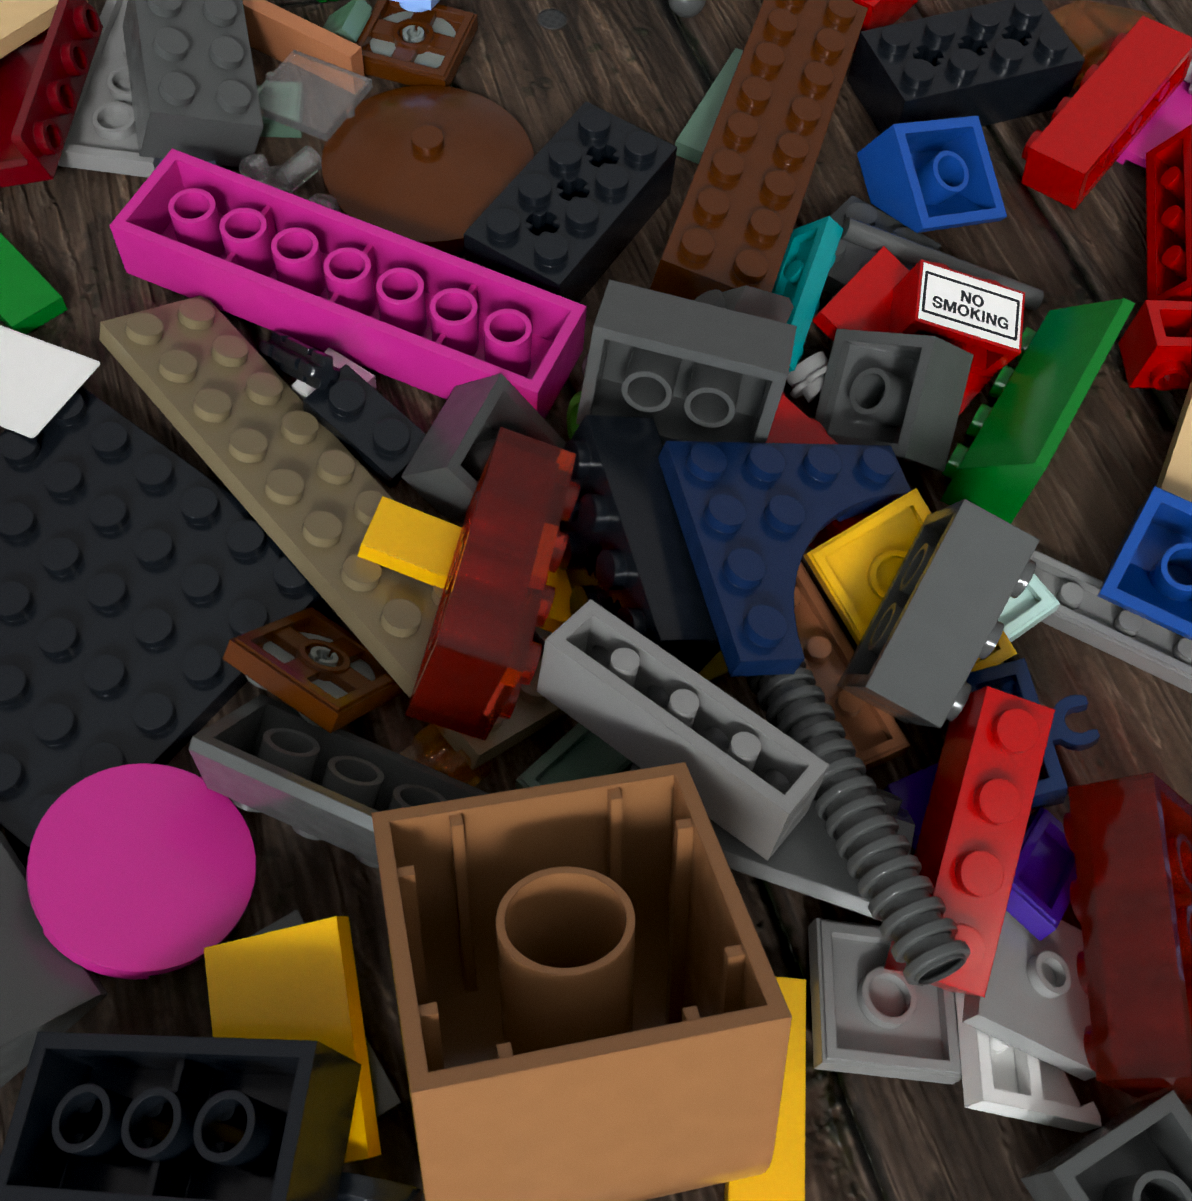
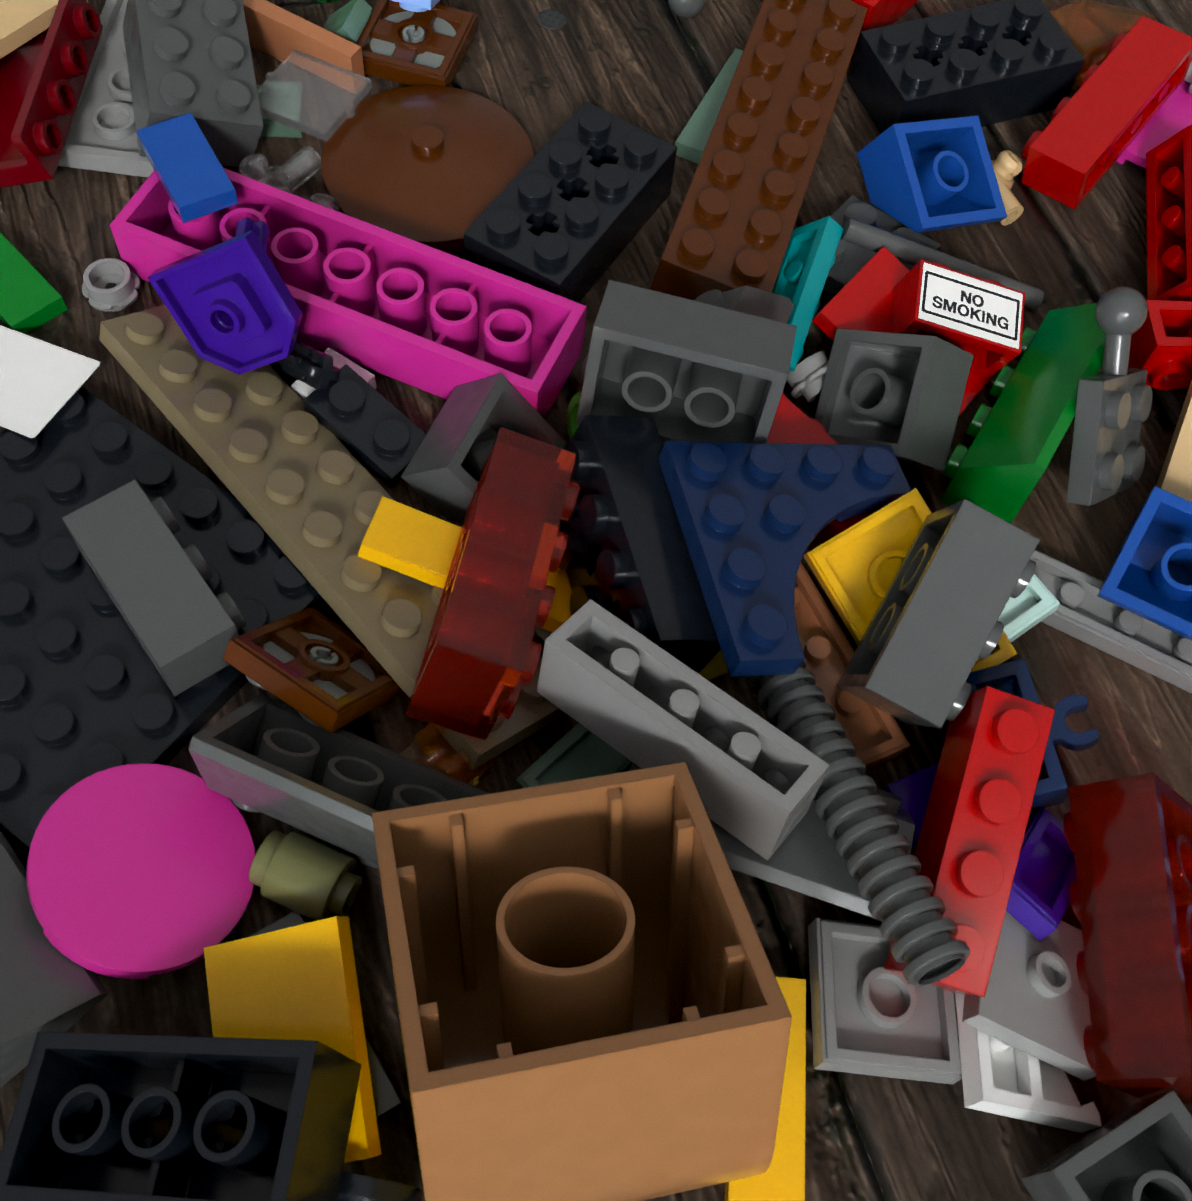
(110, 285): none -> light grey plate
(157, 584): none -> dark grey brick
(187, 167): none -> blue tile
(232, 301): none -> dark purple piece
(305, 875): none -> olive brick
(1006, 168): none -> tan arm
(1111, 407): none -> dark grey plate

